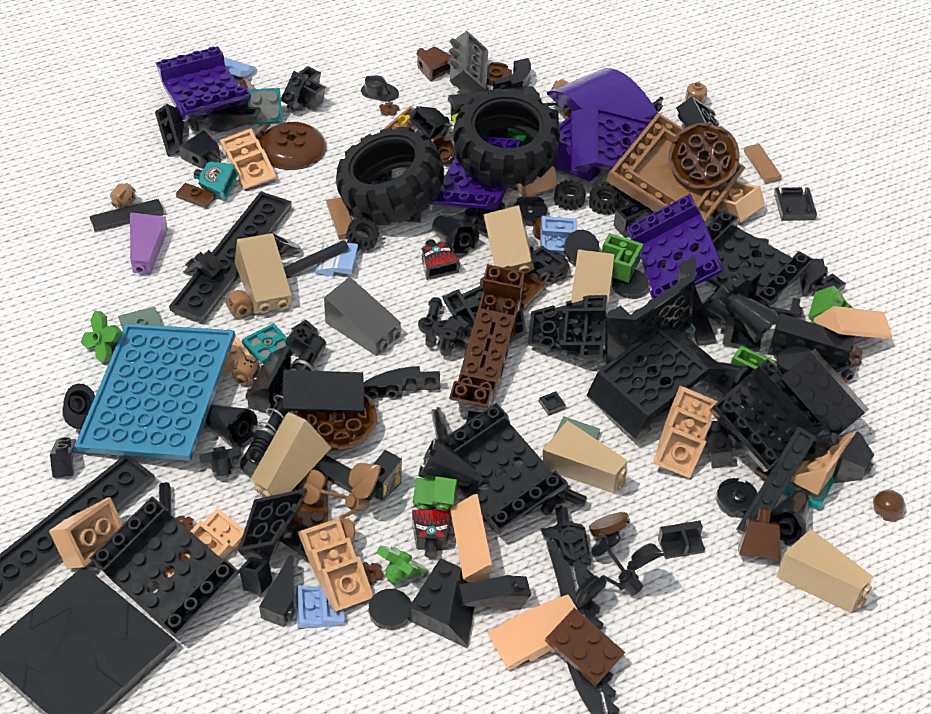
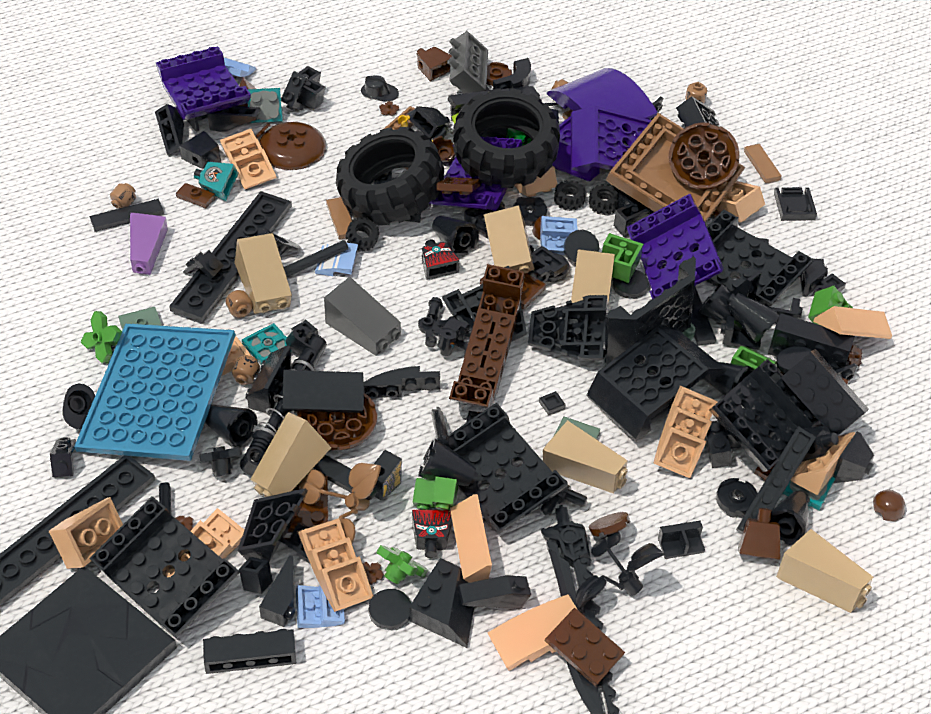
(249, 651): none -> black brick
(453, 184): none -> reddish brown plate

